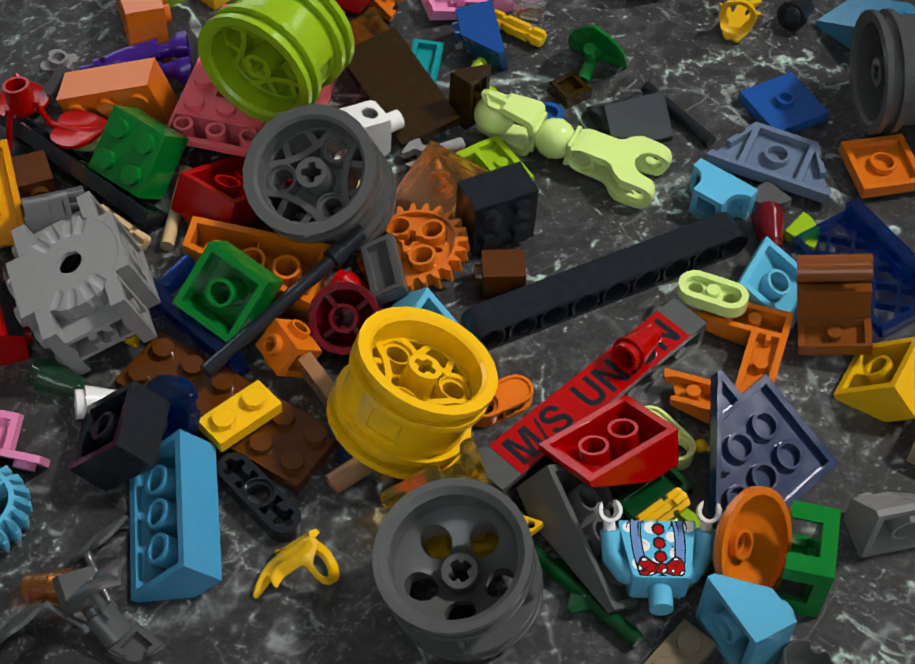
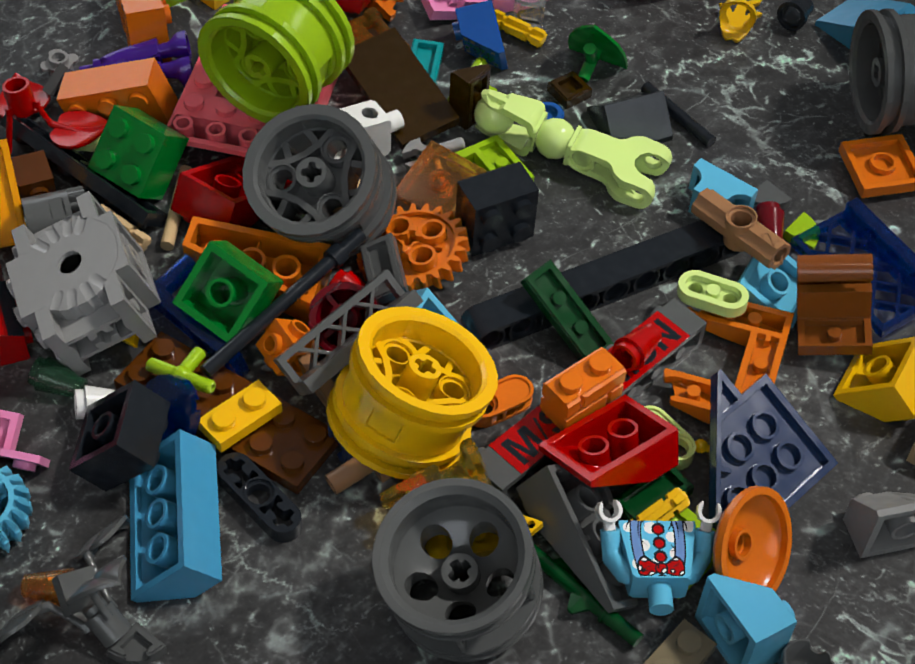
(185, 370): none -> lime piece
(297, 554): yellow piece -> none
(338, 358): none -> dark grey fence
(500, 272): reddish brown brick -> none
(565, 310): none -> dark green tile
(582, 388): none -> orange brick
(740, 228): none -> medium nougat piece
(775, 156): sand blue wing -> none
(783, 104): blue plate -> none
(812, 558): green panel -> none

